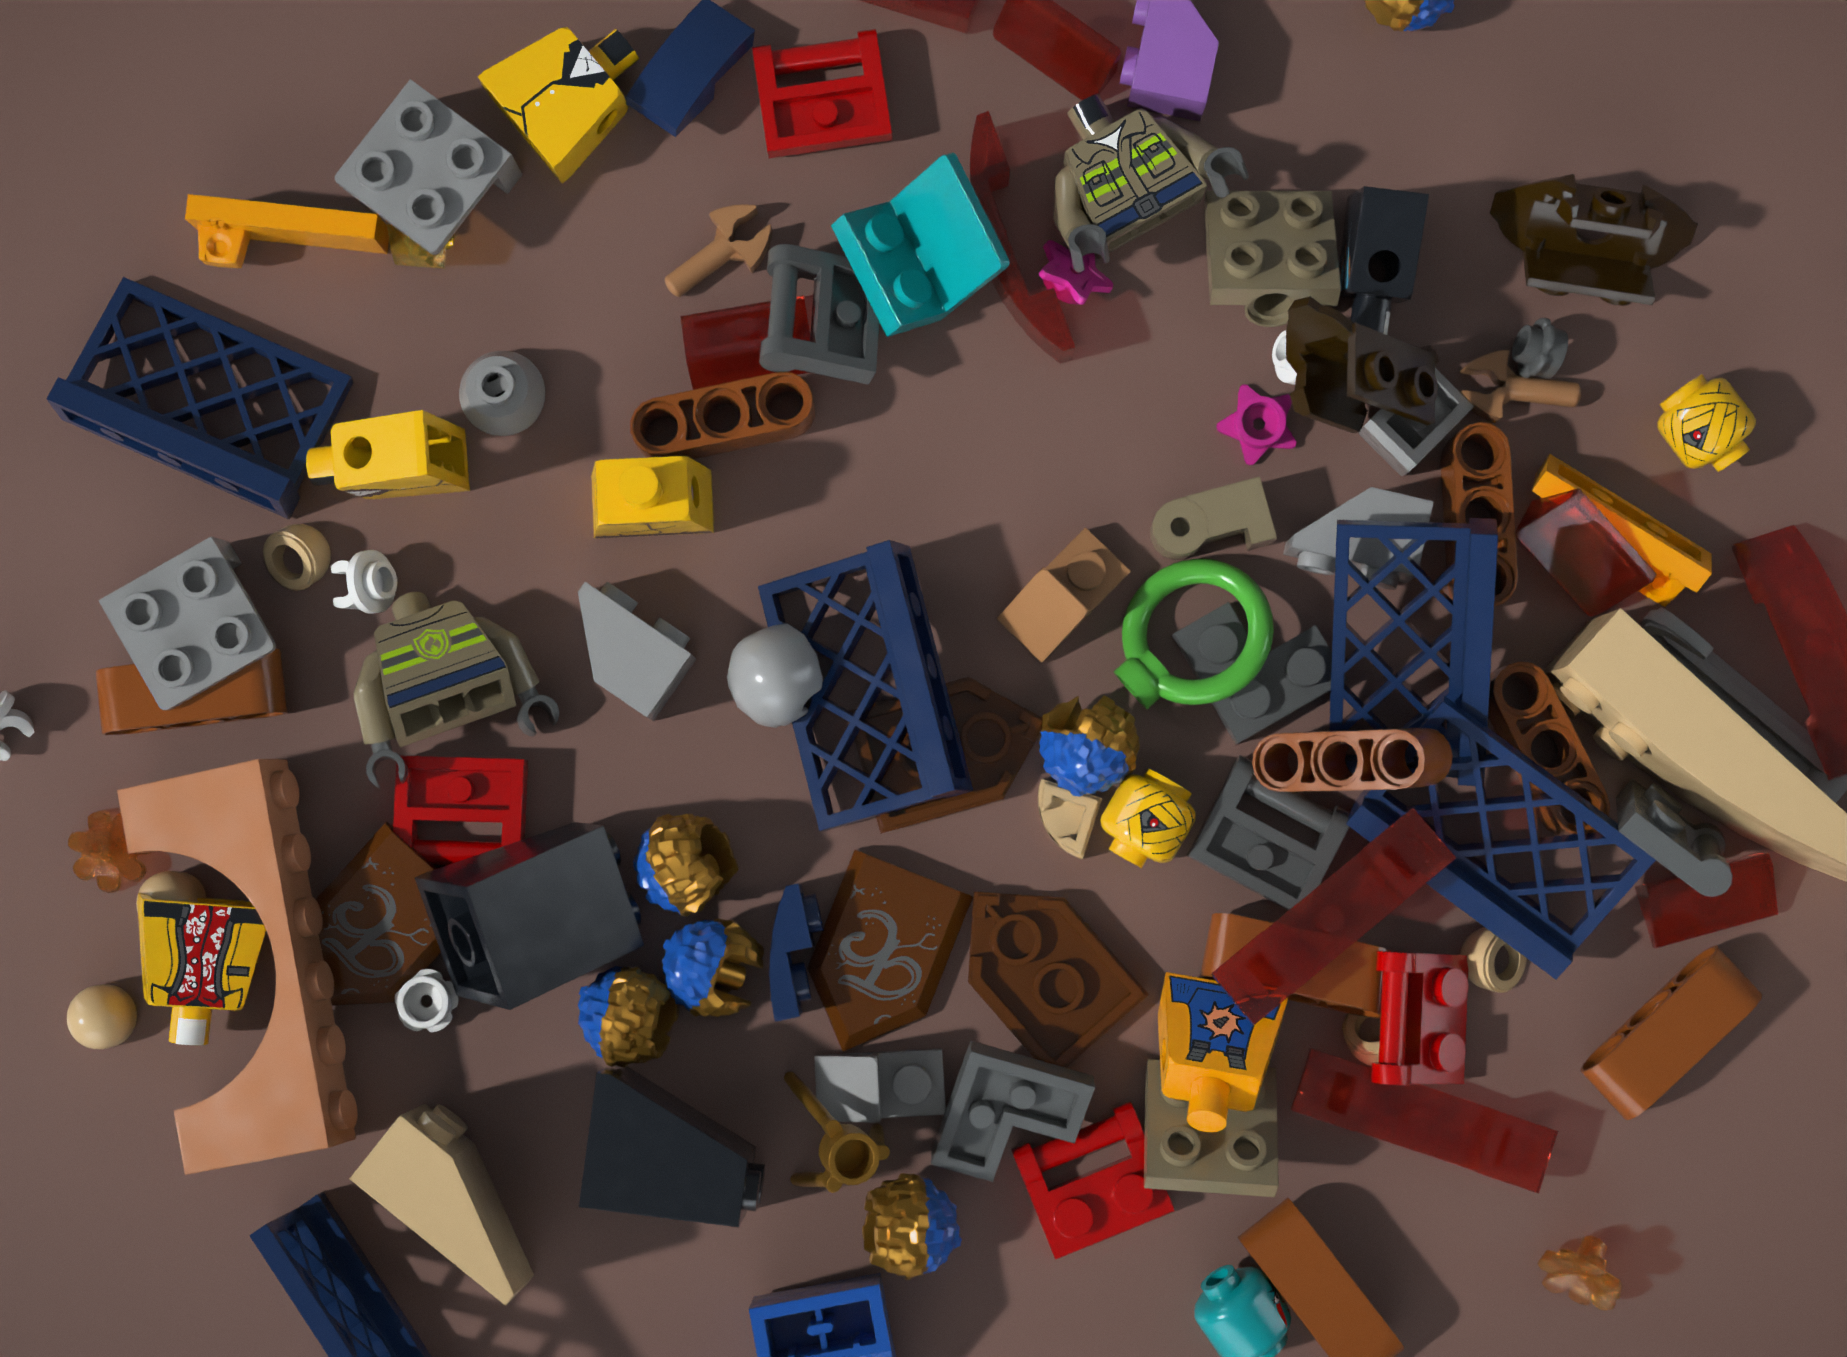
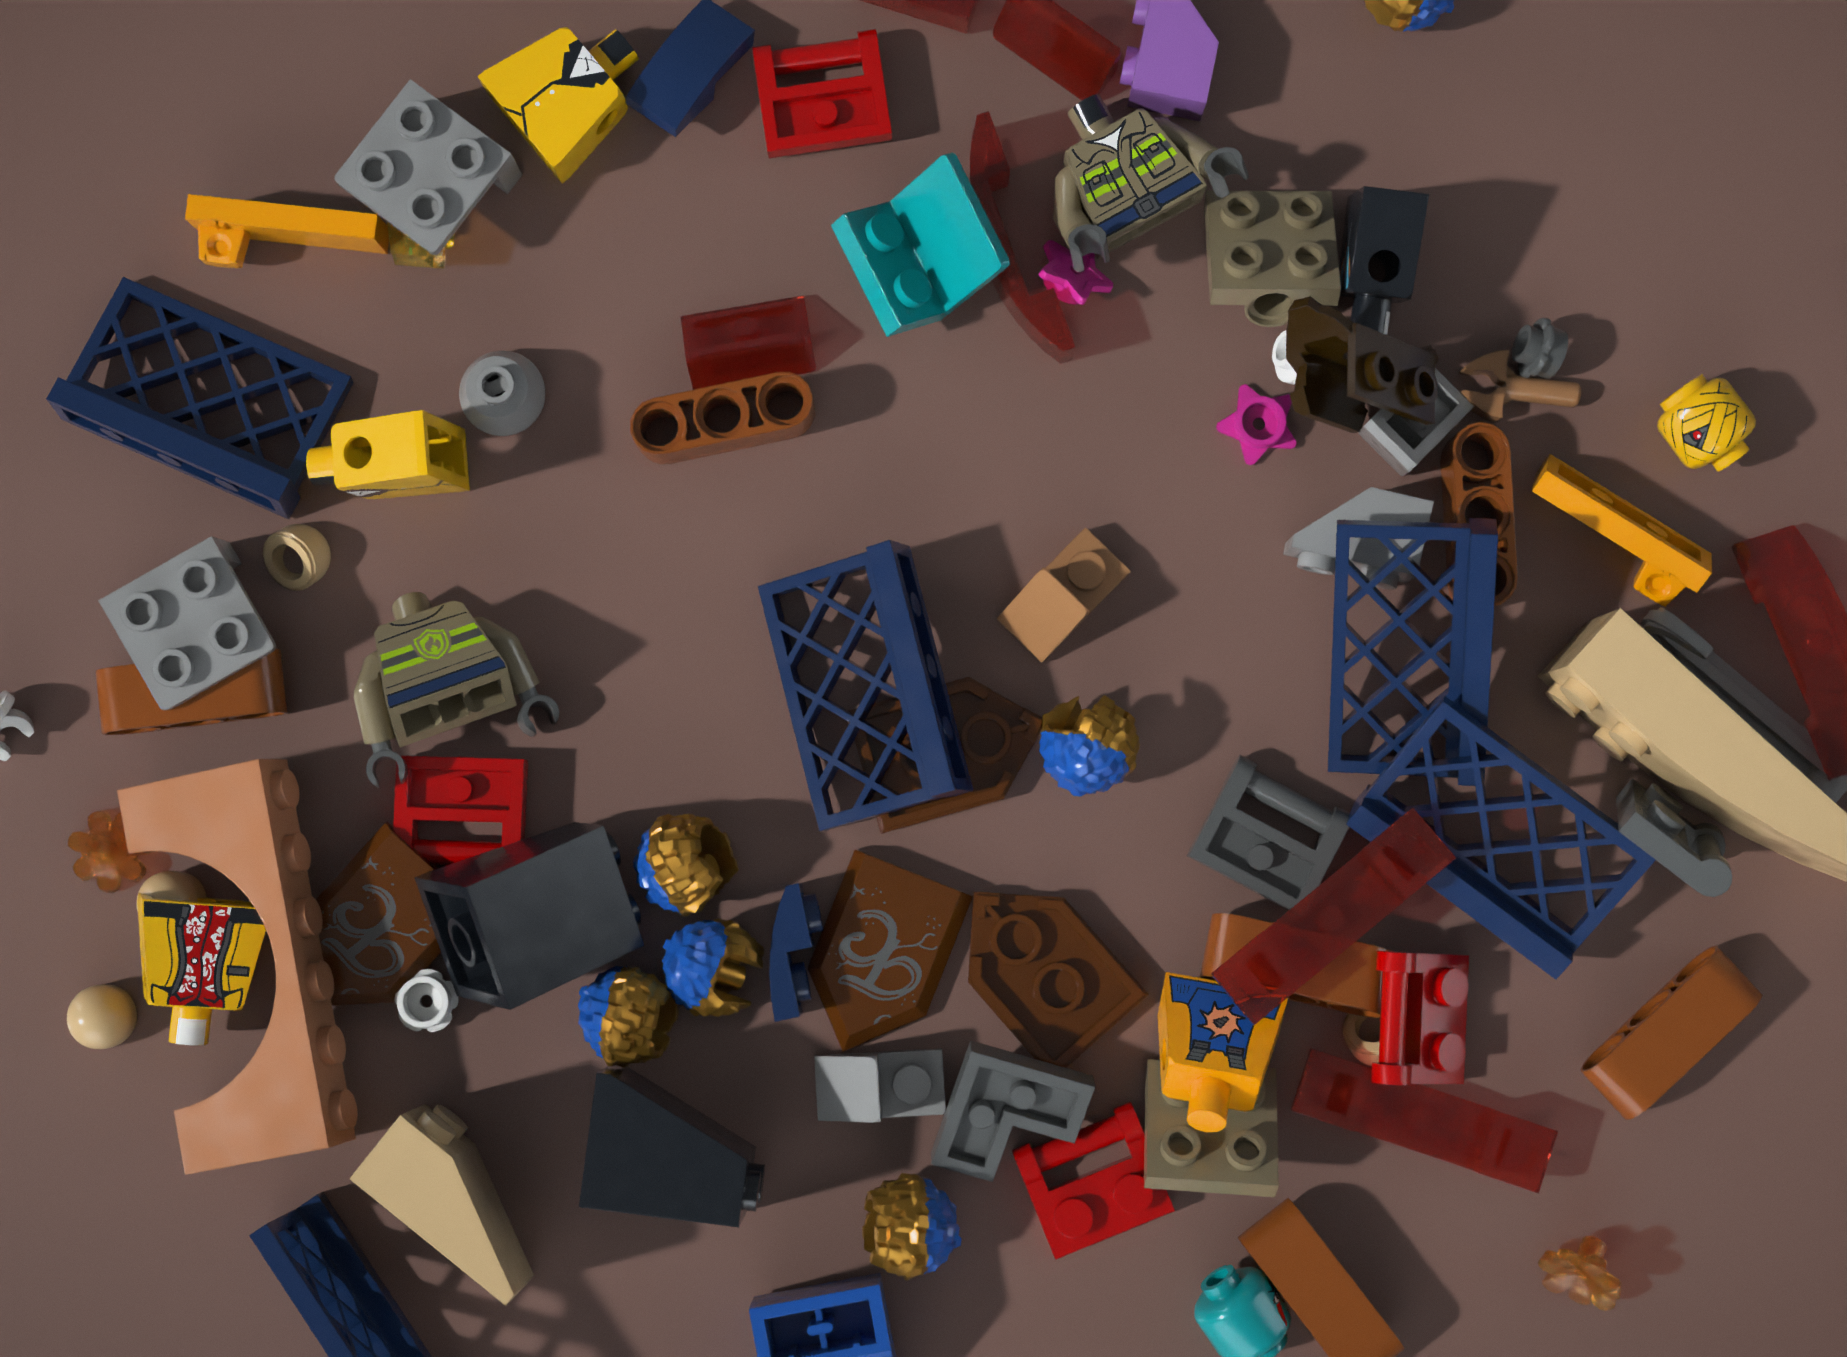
(369, 582): white plate -> none
(629, 655): light grey slope -> none
(651, 497): yellow torso -> none
(722, 249): medium nougat bar -> none
(774, 675): light grey hair -> none
(842, 320): dark grey plate -> none
(844, 1150): pearl gold plant -> none
(1067, 817): tan tile -> none
(1146, 675): bright green piece -> none
(1148, 818): yellow head -> none
(1212, 516): dark tan leg -> none
(1288, 680): dark grey plate -> none
(1378, 753): dark orange beam -> none
(1481, 950): tan piece -> none
(1546, 715): dark orange beam -> none
(1583, 551): clear red slope -> none
(1641, 227): dark brown piece -> none
(1679, 912): clear red slope -> none

